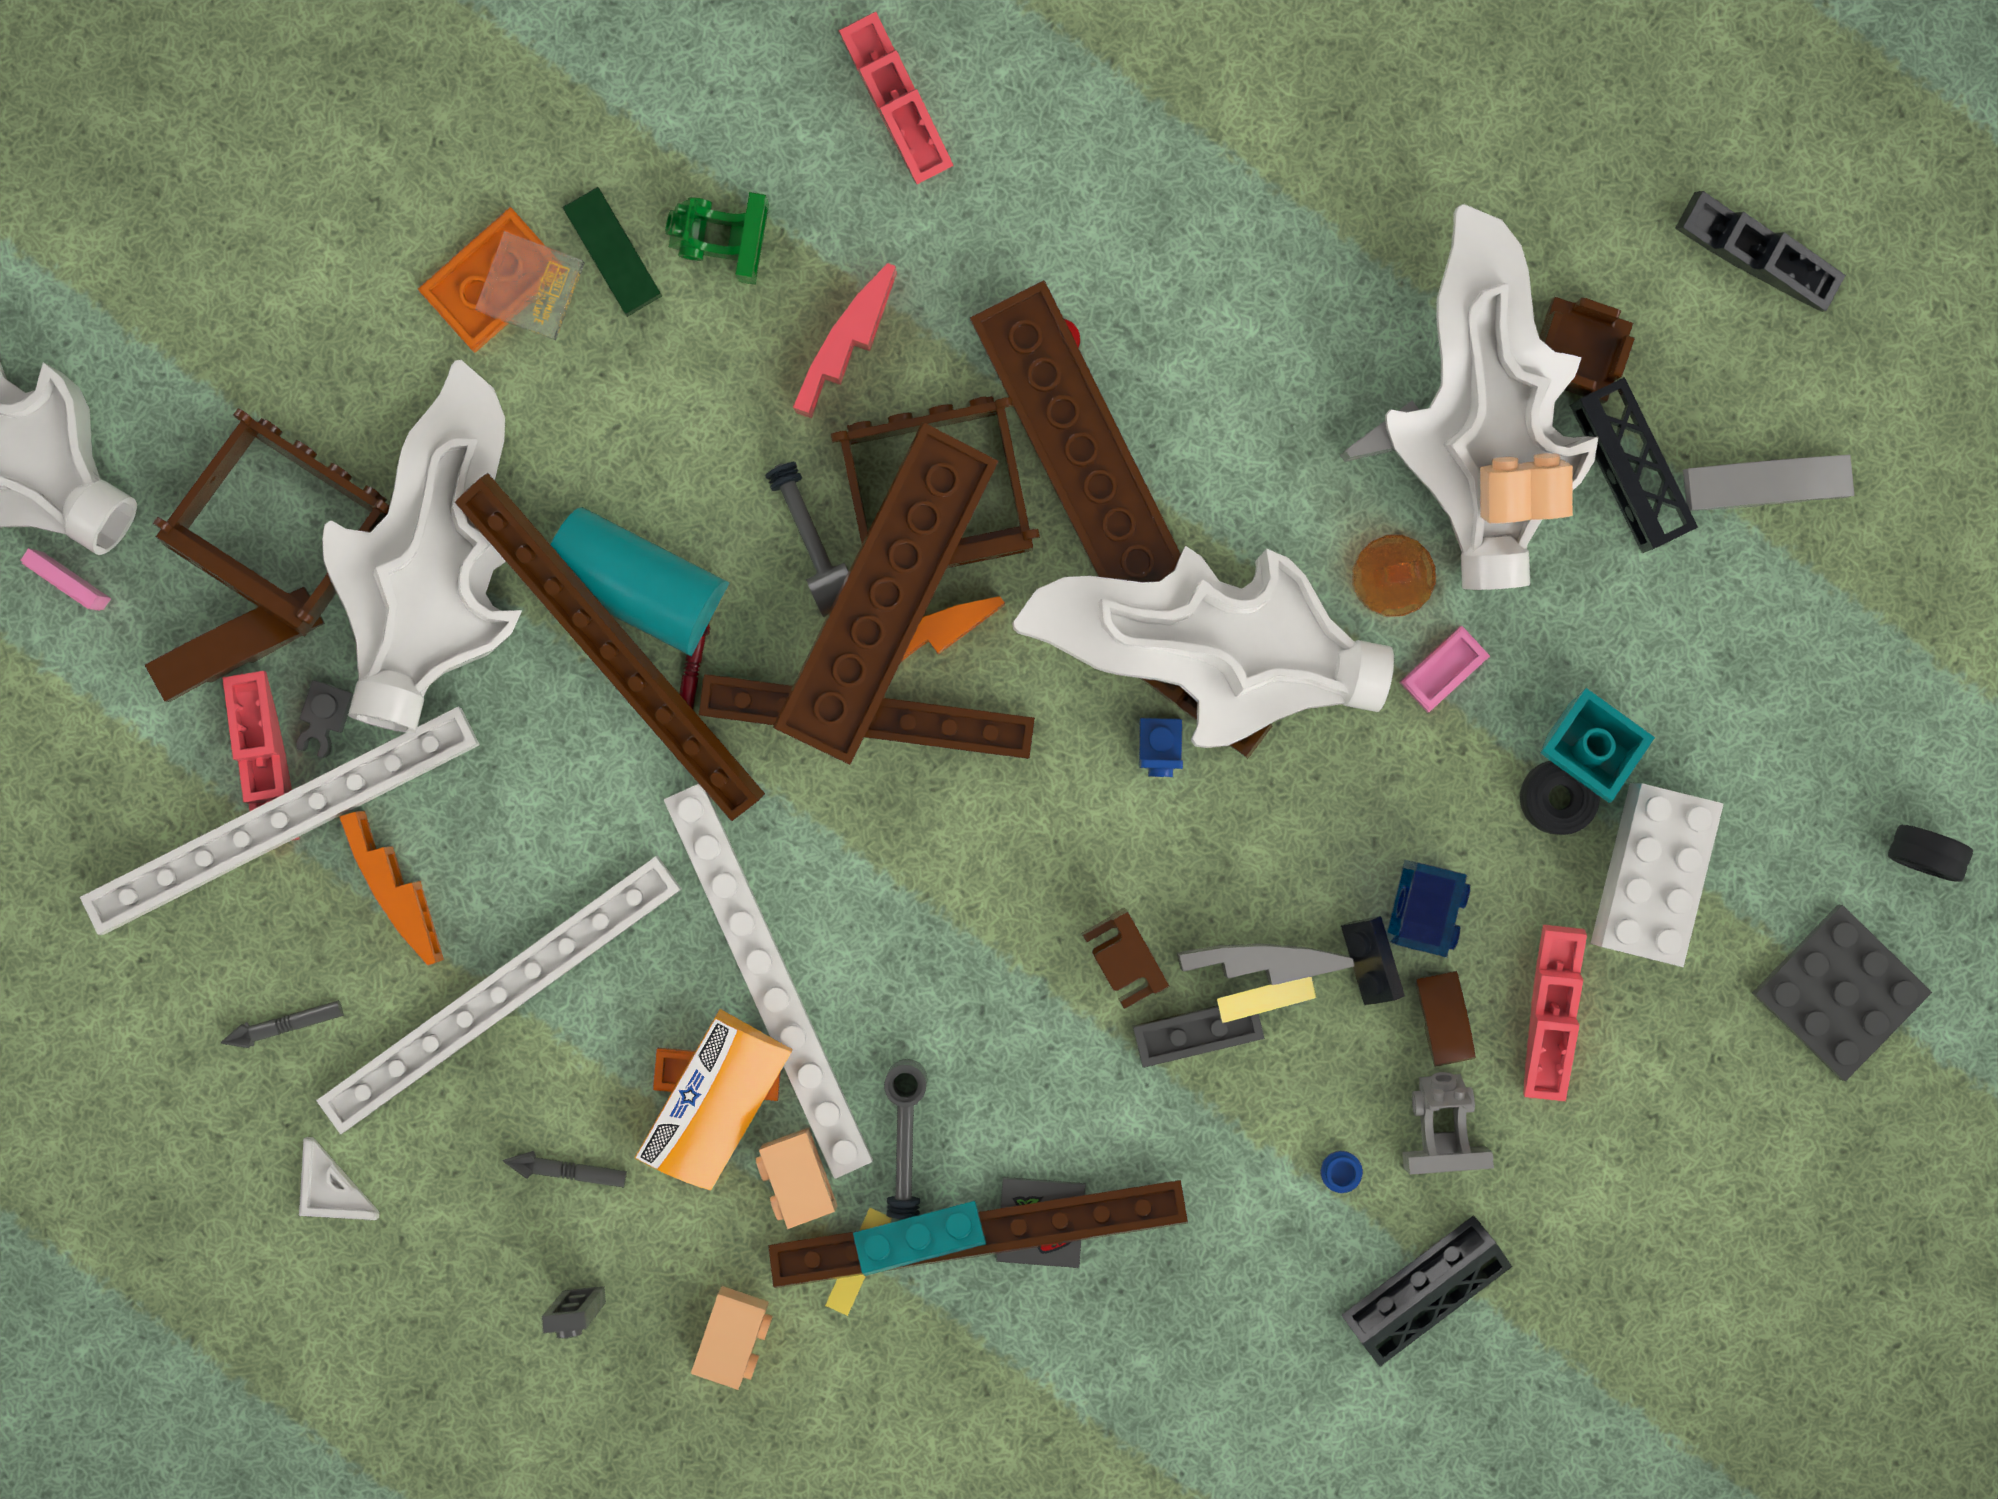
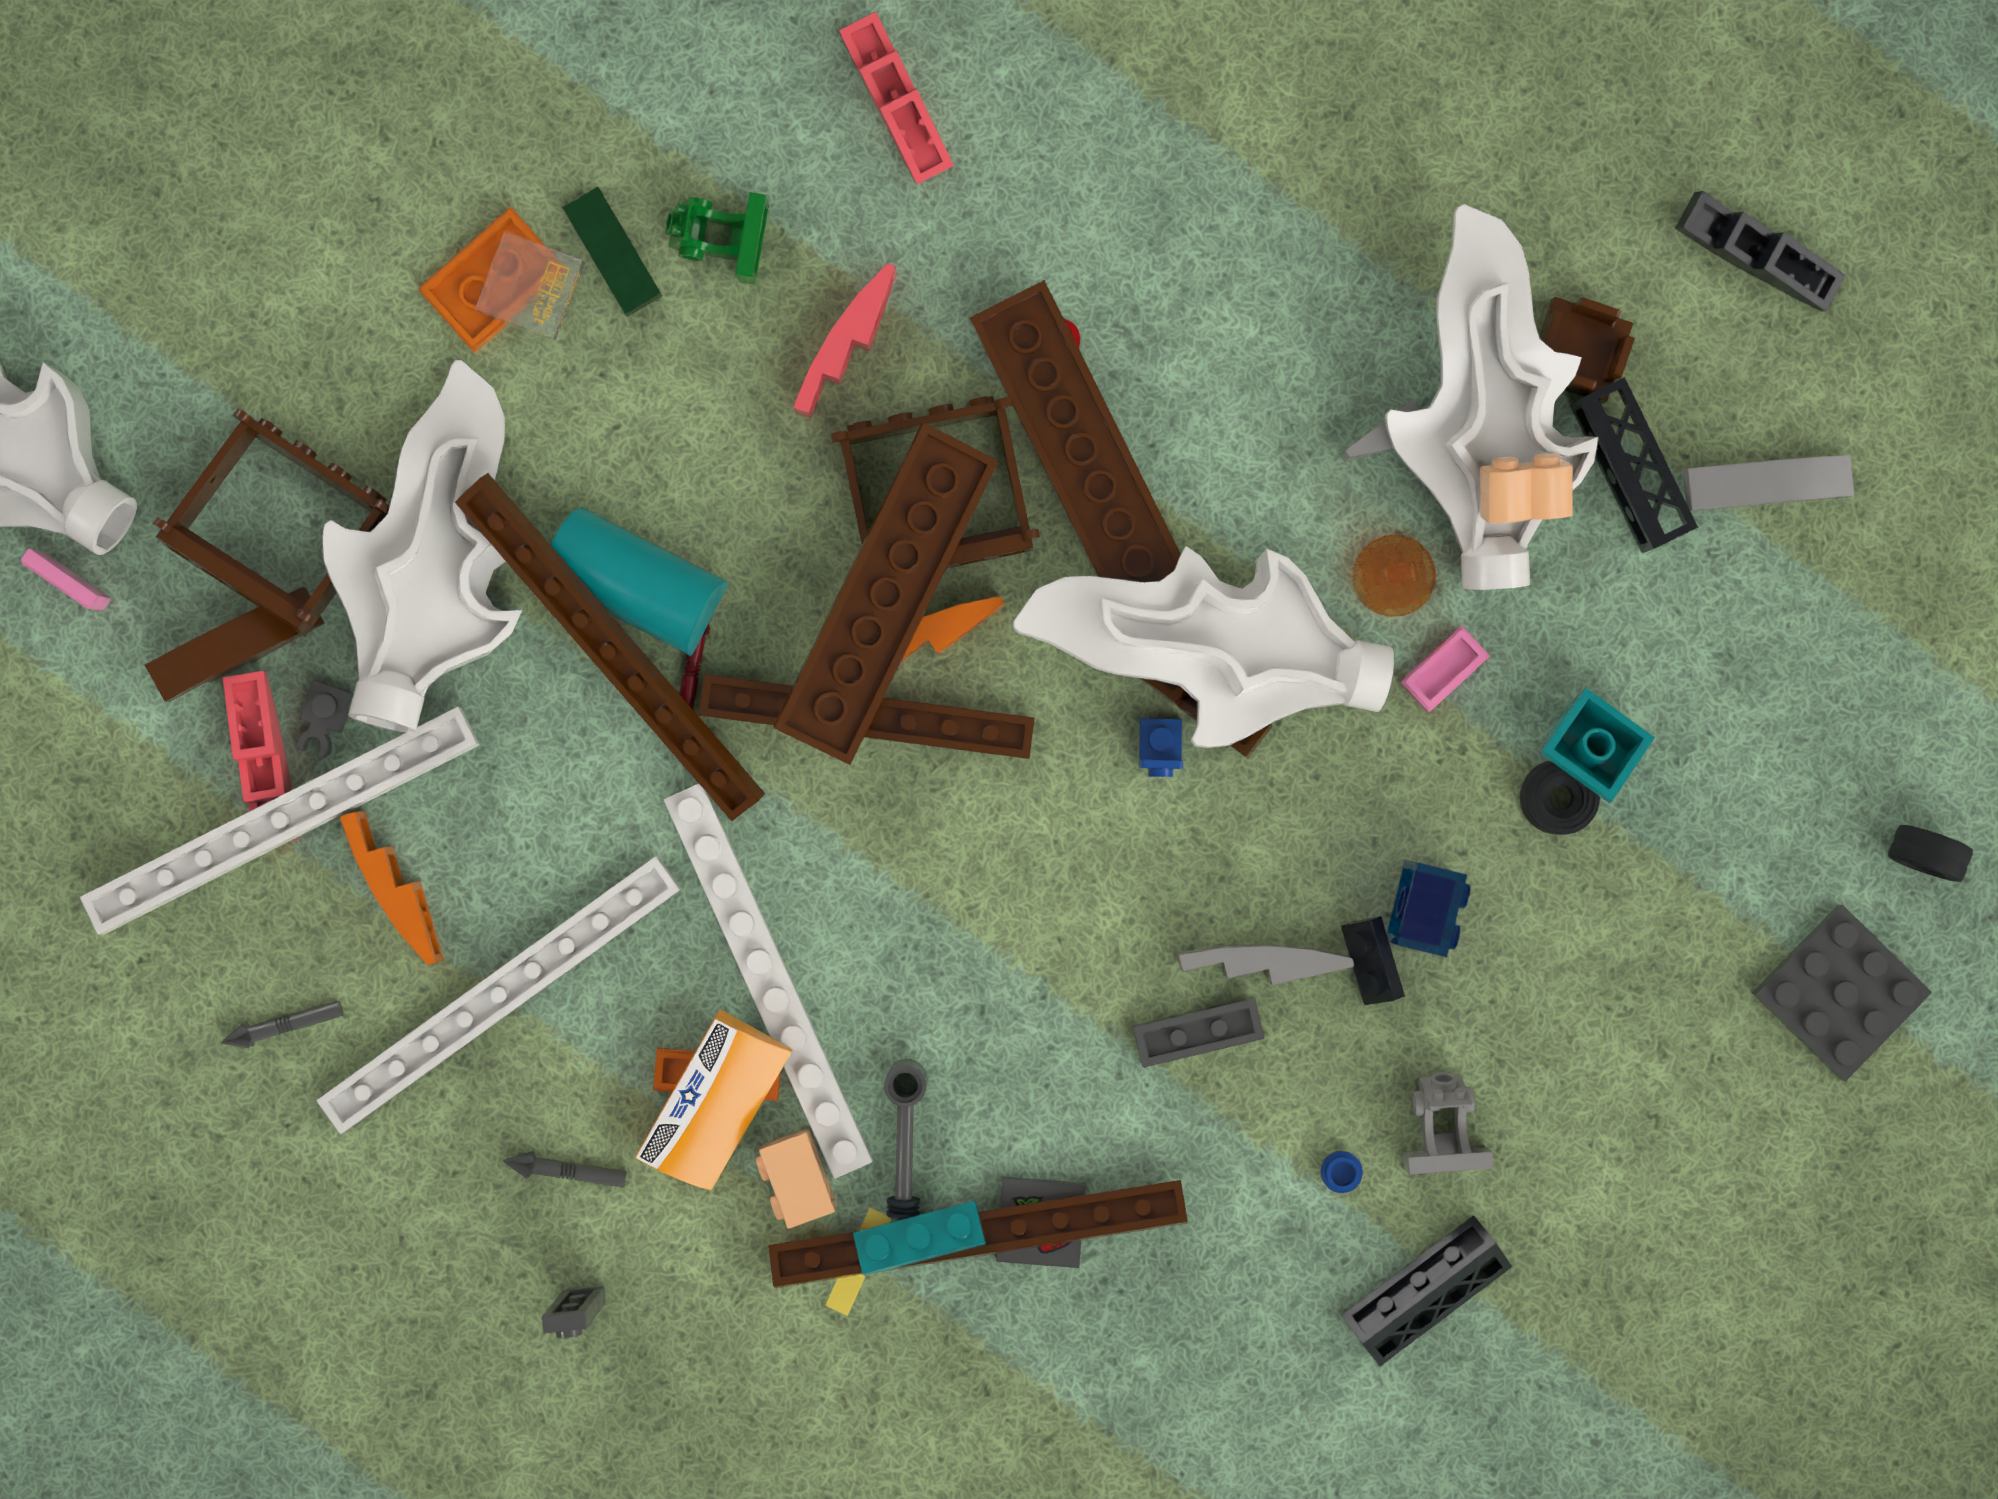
(328, 1190): white tile -> none
(730, 1338): light nougat brick -> none
(829, 578): dark grey piece -> none
(1126, 958): reddish brown panel -> none
(1265, 999): light yellow sticker -> none
(1445, 1019): reddish brown slope -> none
(1554, 1013): coral slope -> none
(1657, 873): white brick -> none

